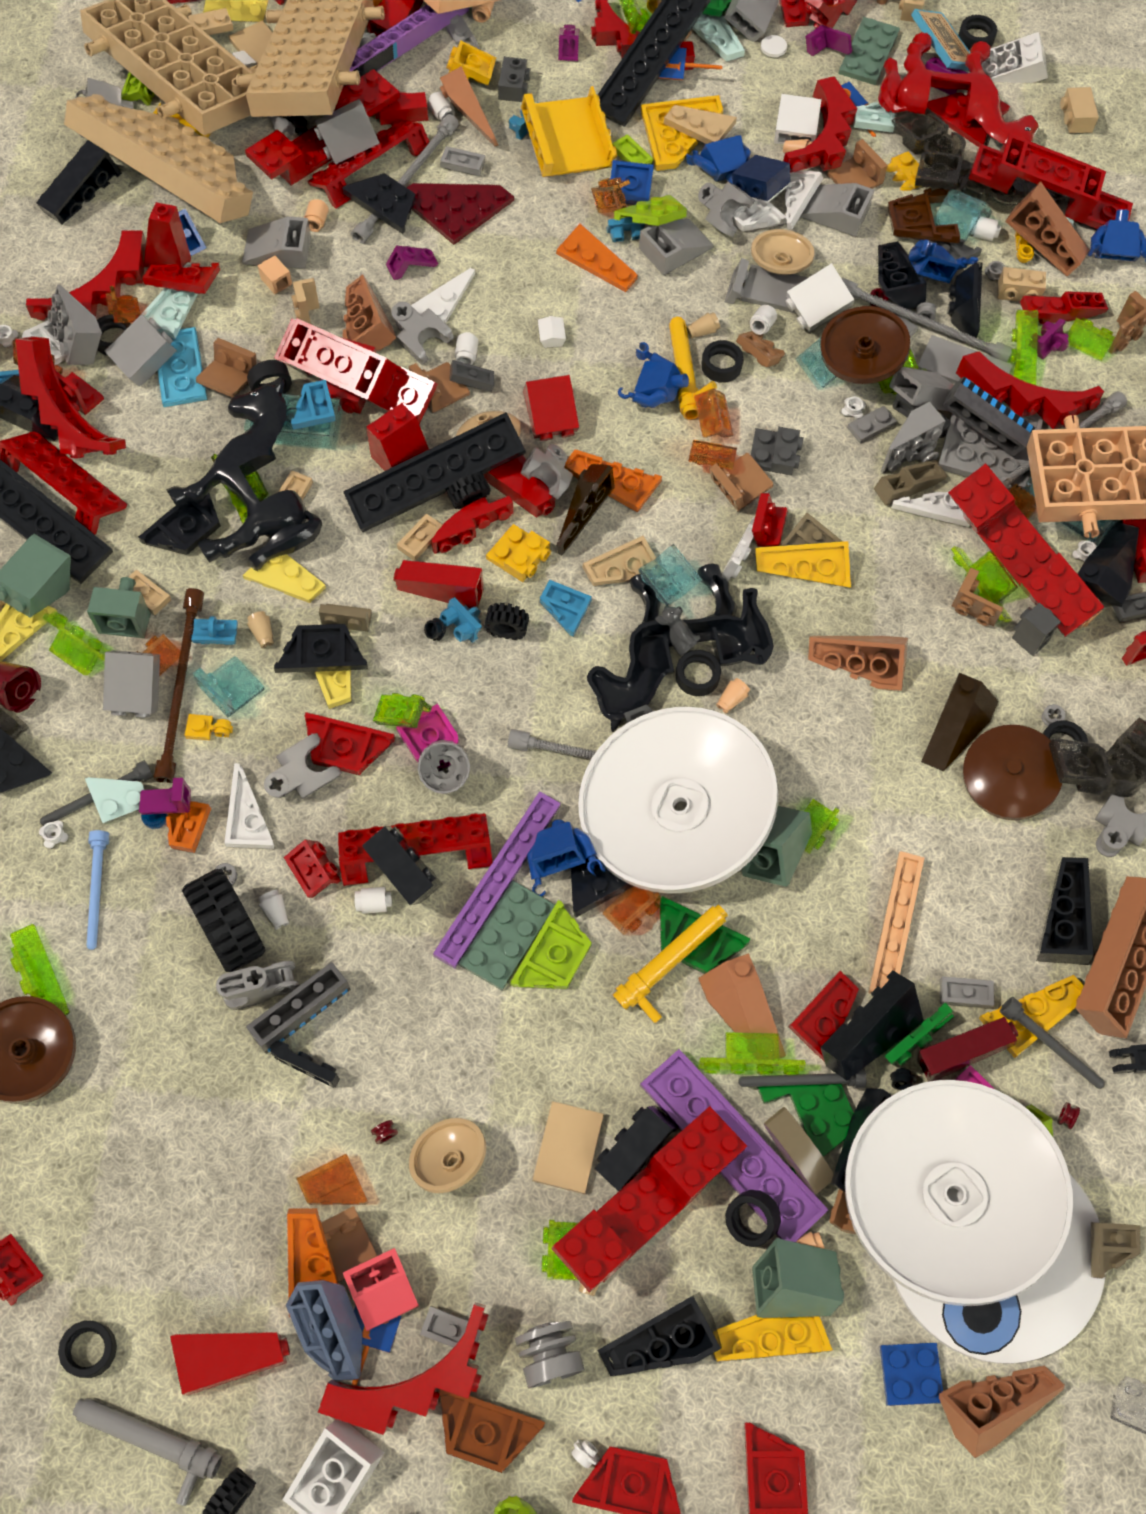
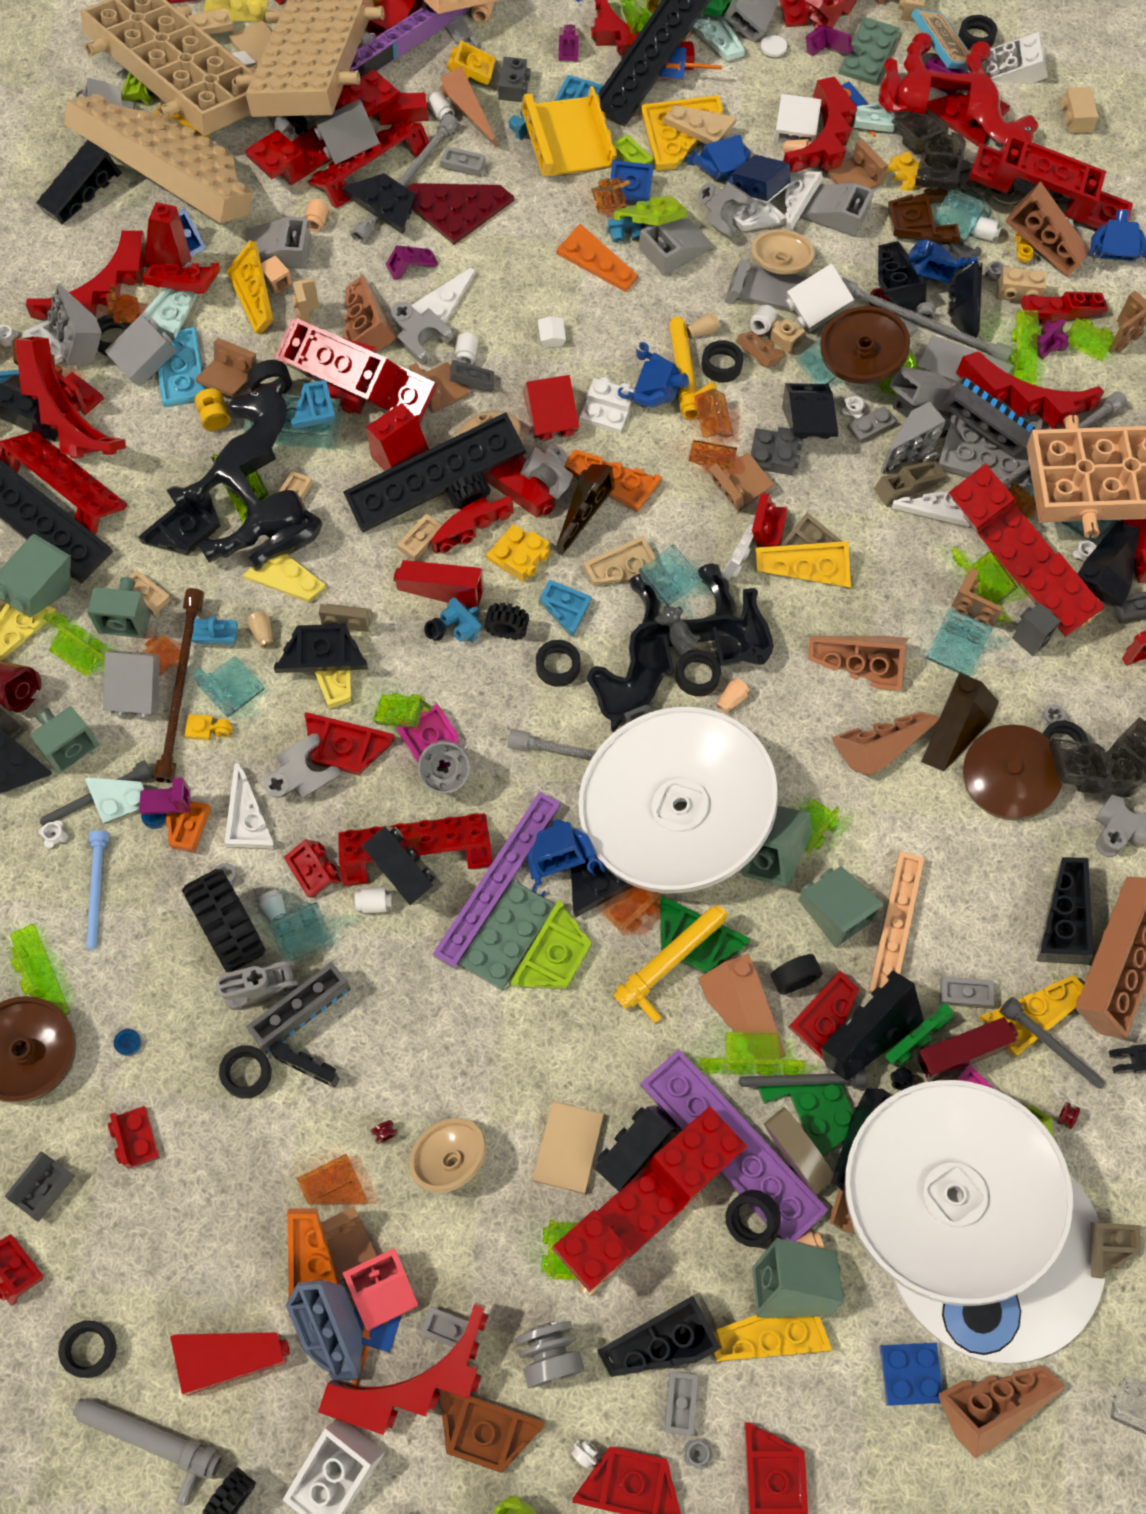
(39, 1186): none -> dark grey bracket
(63, 738): none -> sand green brick
(127, 1042): none -> clear blue tile
(133, 1137): none -> red bracket
(212, 409): none -> yellow wheel
(235, 1054): none -> black tyre
(250, 287): none -> yellow wing
(301, 932): none -> clear light blue bracket
(558, 679): none -> black tyre
(576, 88): none -> dark azure wing
(604, 405): none -> white plate
(681, 1403): none -> light grey plate
(705, 1453): none -> light grey plate
(786, 335): none -> tan brick
(796, 974): none -> black tyre
(810, 410): none -> black slope
(839, 905): none -> sand green slope
(879, 747): none -> nougat wedge
(959, 642): none -> clear light blue bracket

